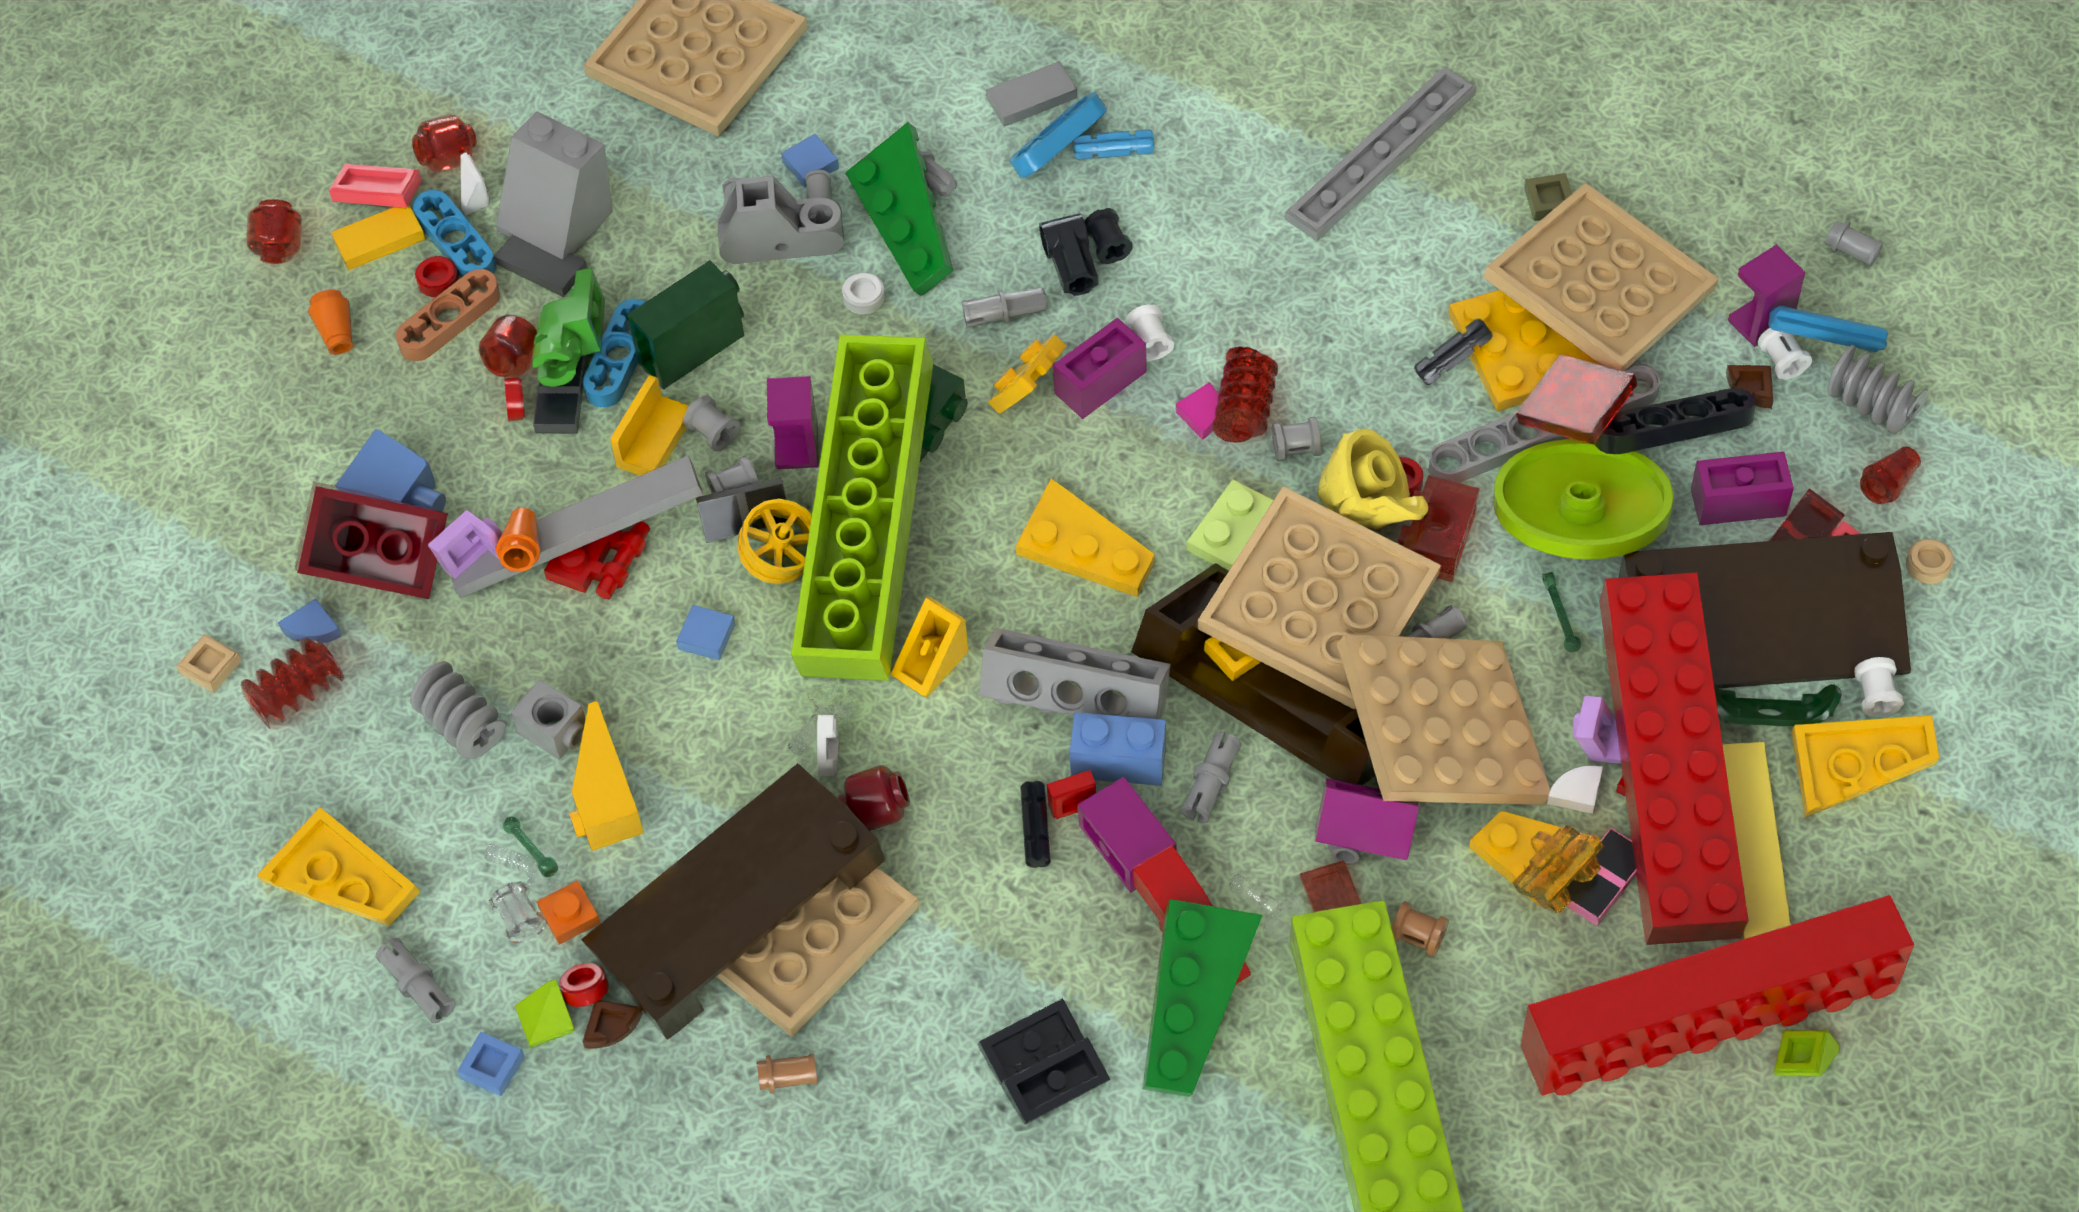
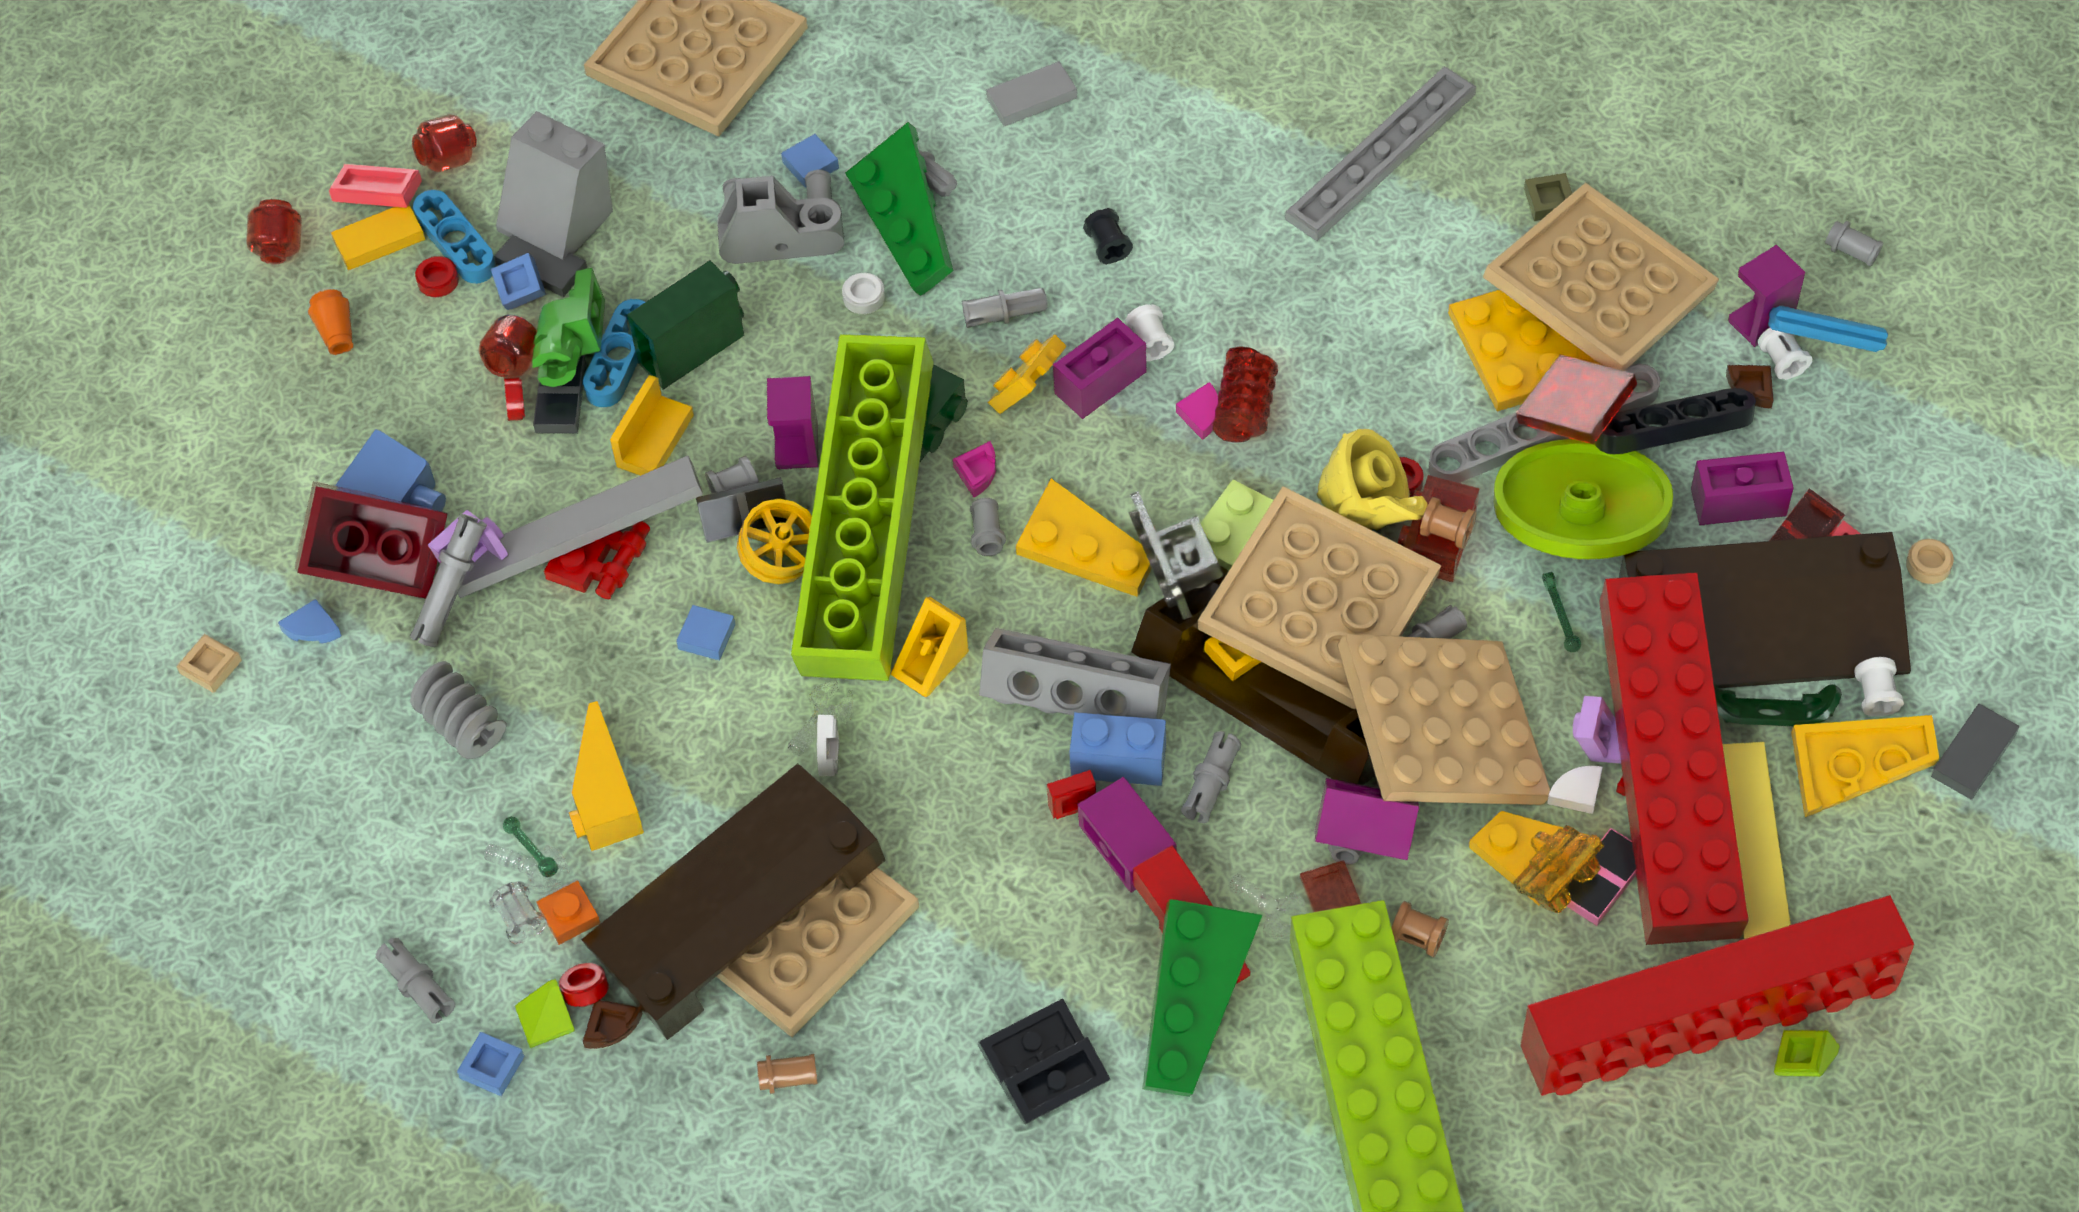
(291, 680): clear red piece -> none
(340, 871): yellow wing -> none
(452, 298): nougat beam -> none
(454, 564): none -> light grey pin
(473, 187): white slope -> none
(518, 281): none -> medium blue tile
(519, 541): orange cone -> none
(544, 705): light grey brick -> none
(711, 423): light grey bush -> none
(876, 796): dark red head -> none
(976, 468): none -> dark pink tile
(987, 536): none -> light grey pin
(1035, 824): black axle -> none
(1058, 135): dark azure beam -> none
(1068, 246): black piece -> none
(1114, 144): dark azure axle -> none
(1177, 555): none -> clear smoke bracket
(1296, 438): light grey bush -> none
(1447, 522): none -> medium nougat bush
(1453, 351): black axle -> none
(1874, 392): light grey piece -> none
(1889, 475): clear red cone -> none
(1975, 751): none -> dark grey tile

